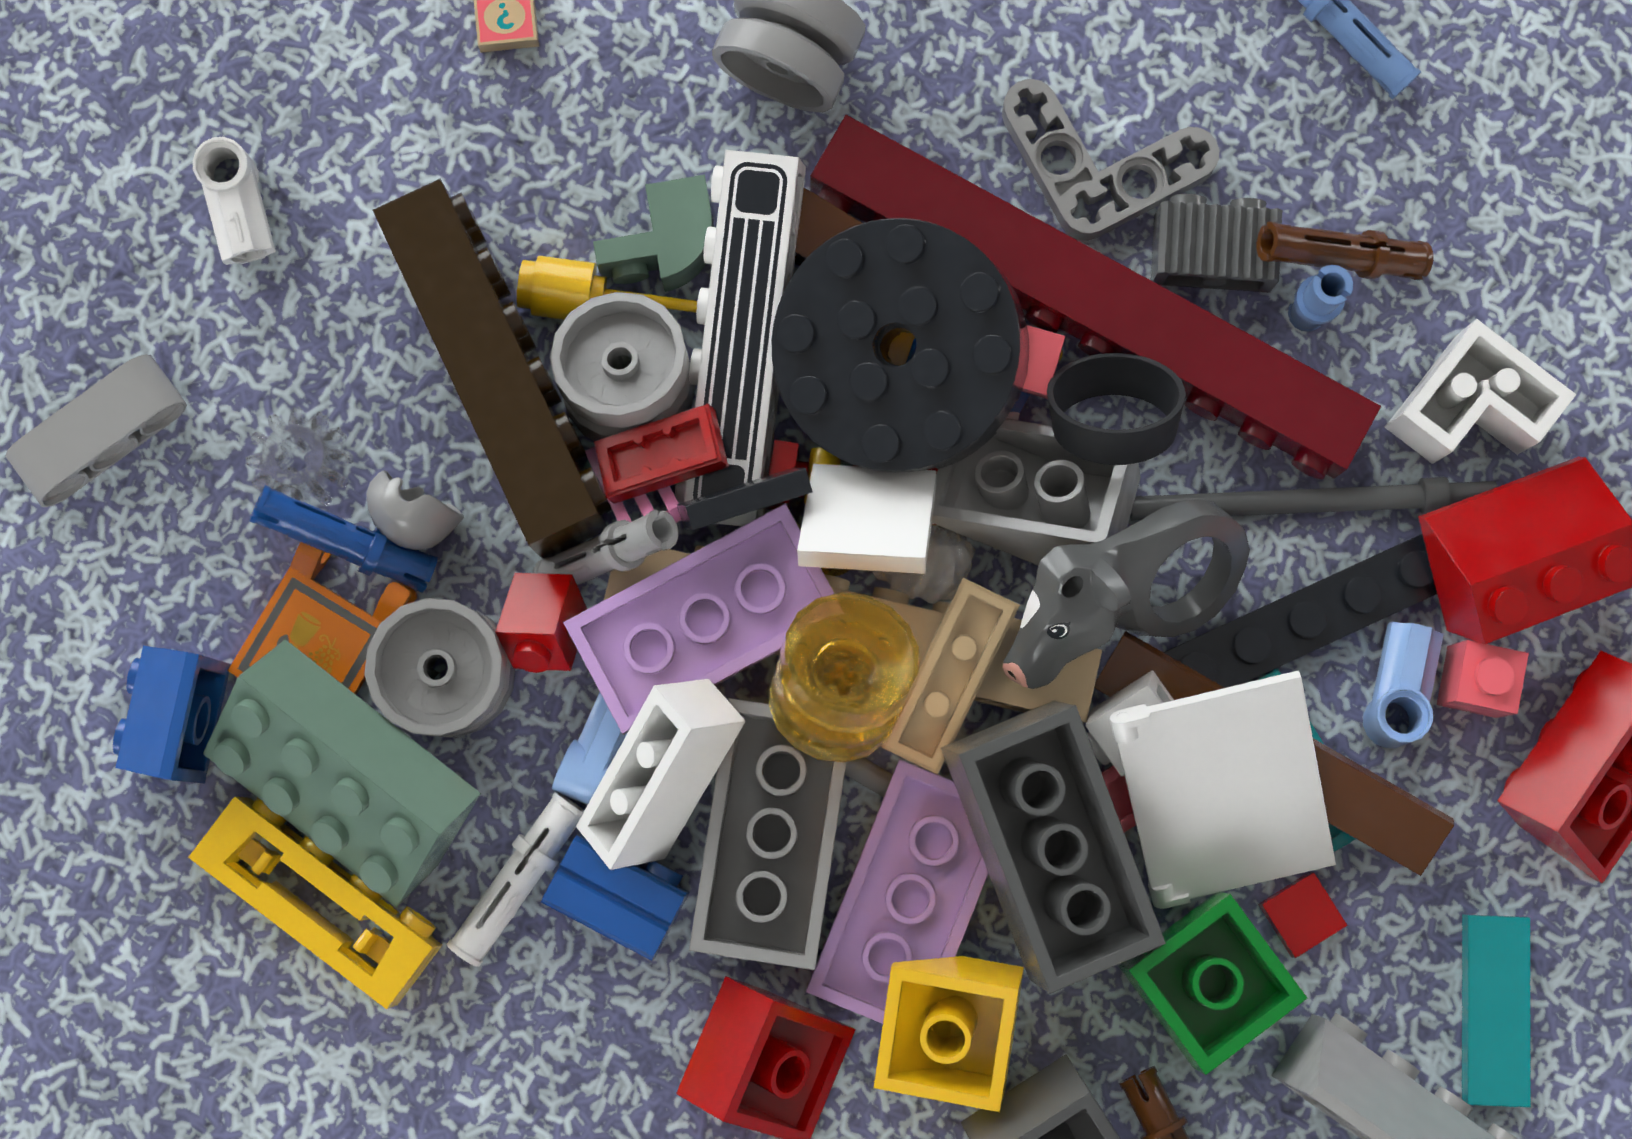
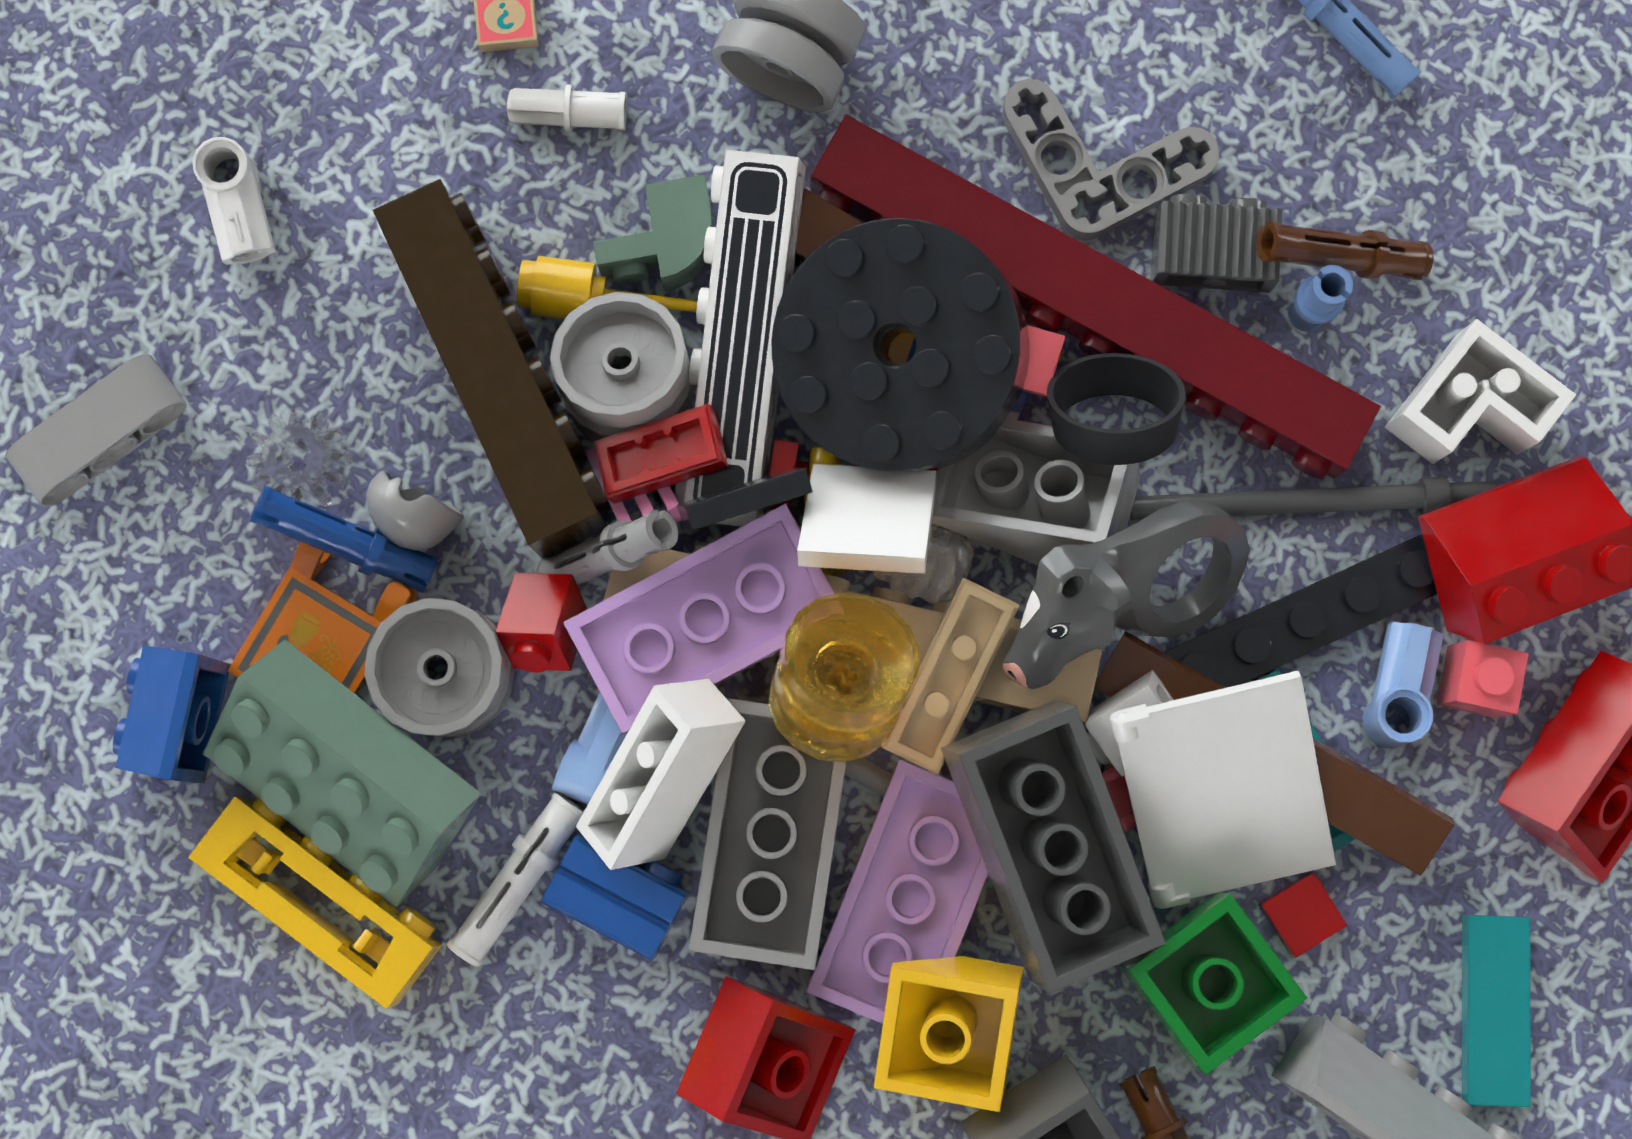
(567, 108): none -> white axle

